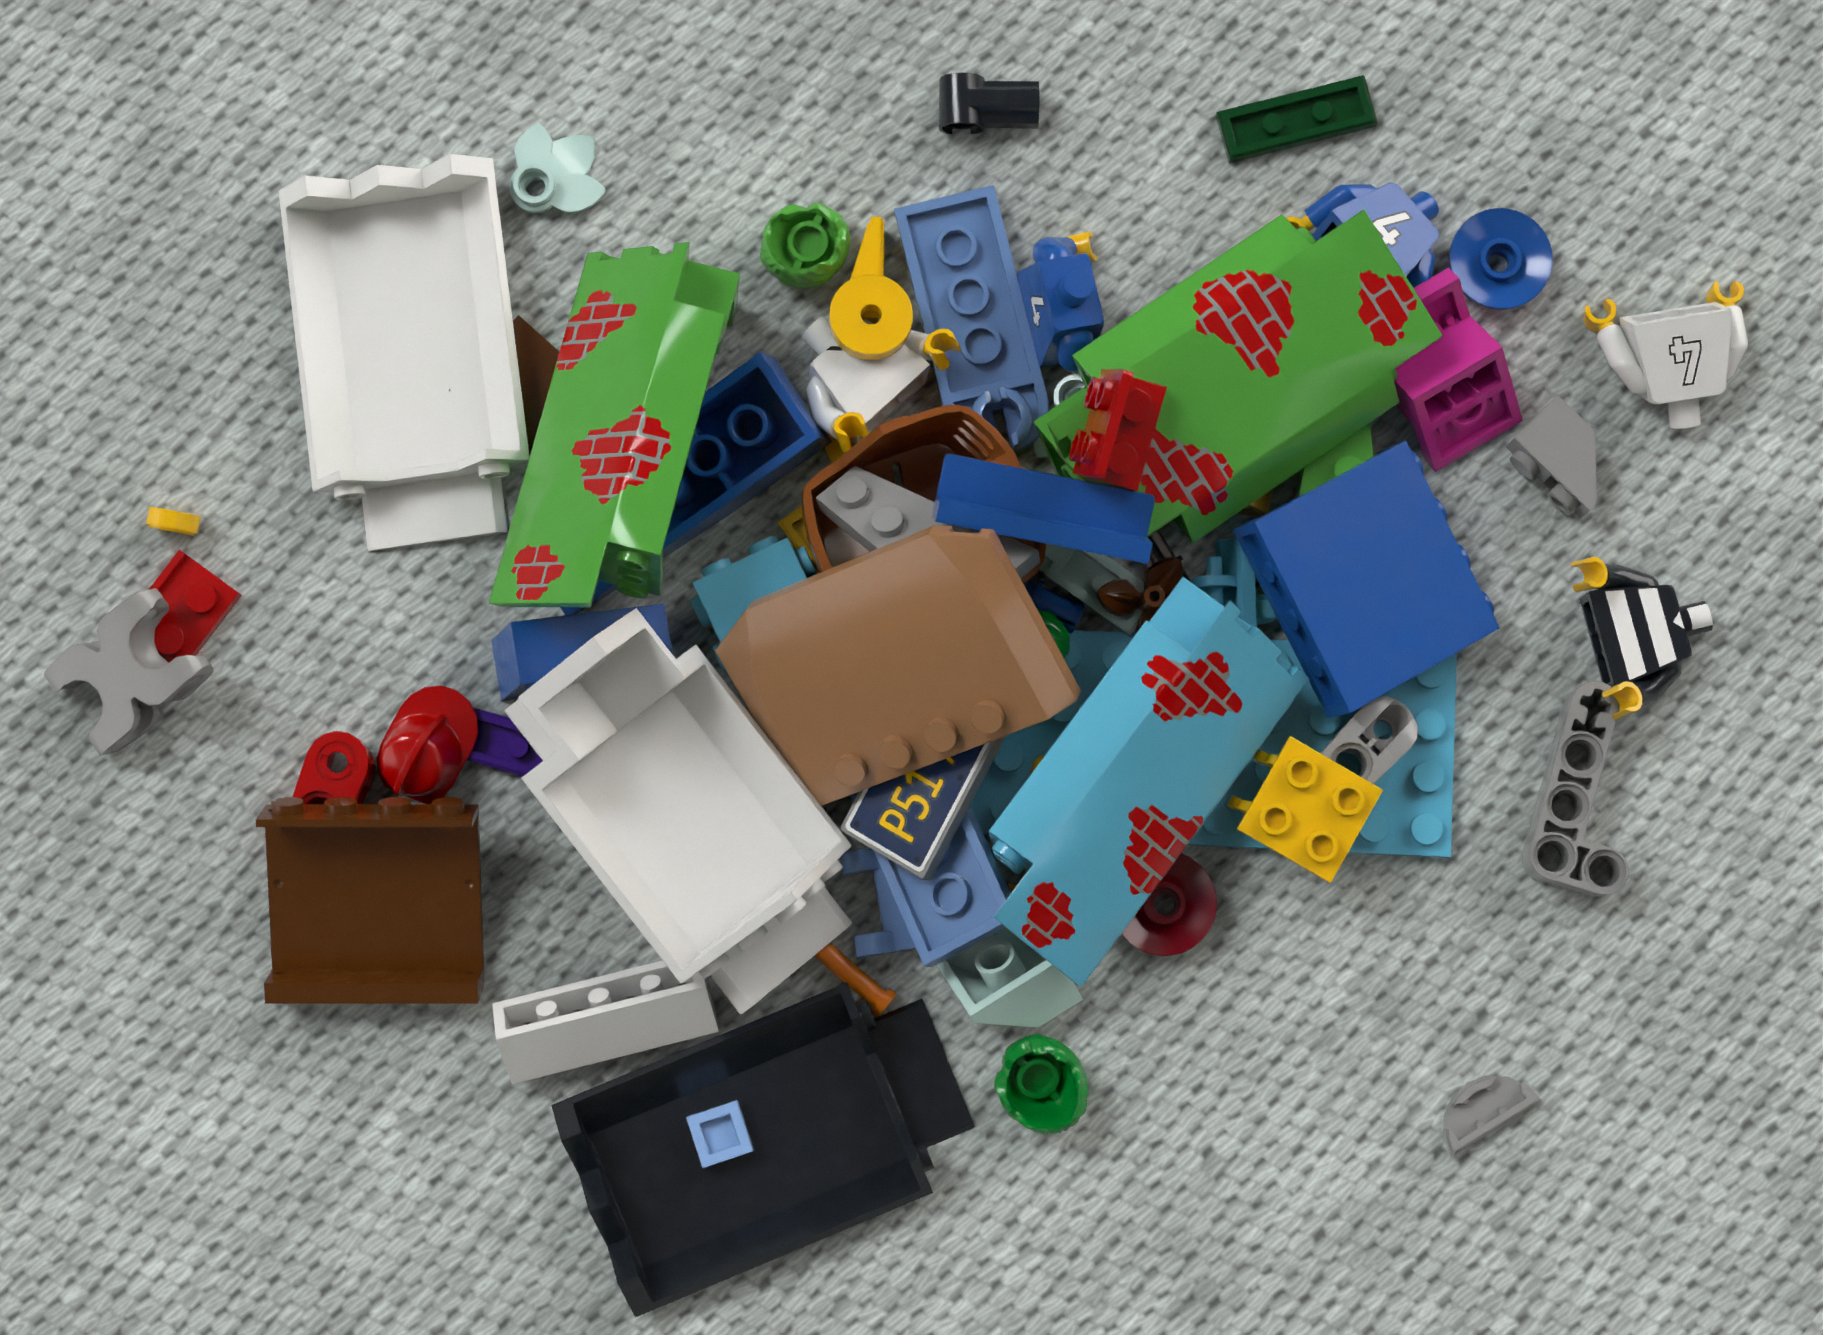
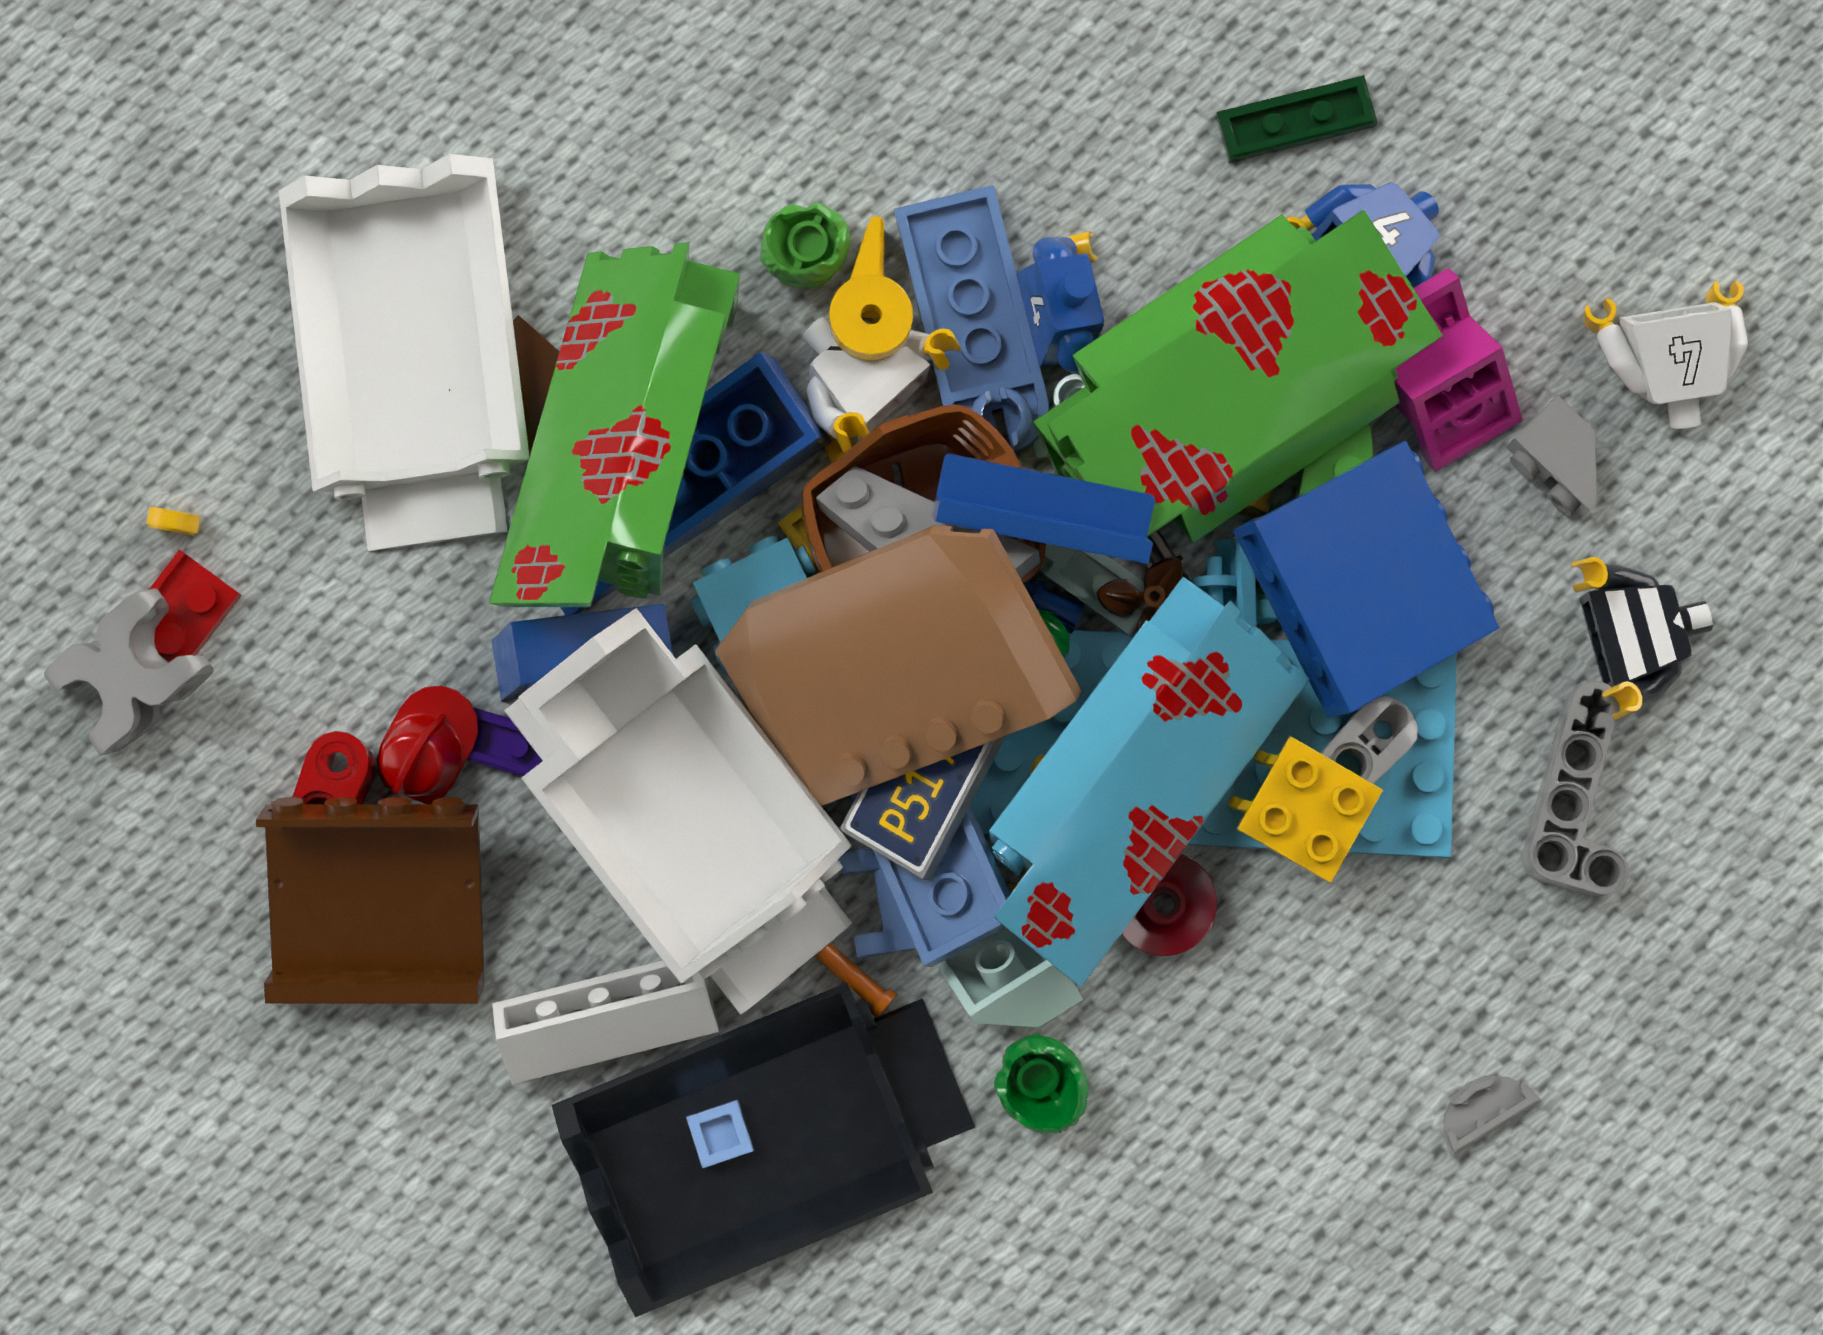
(560, 167): light aqua plate -> none
(978, 104): black piece -> none
(1117, 428): red bracket -> none
(1518, 241): blue dish -> none

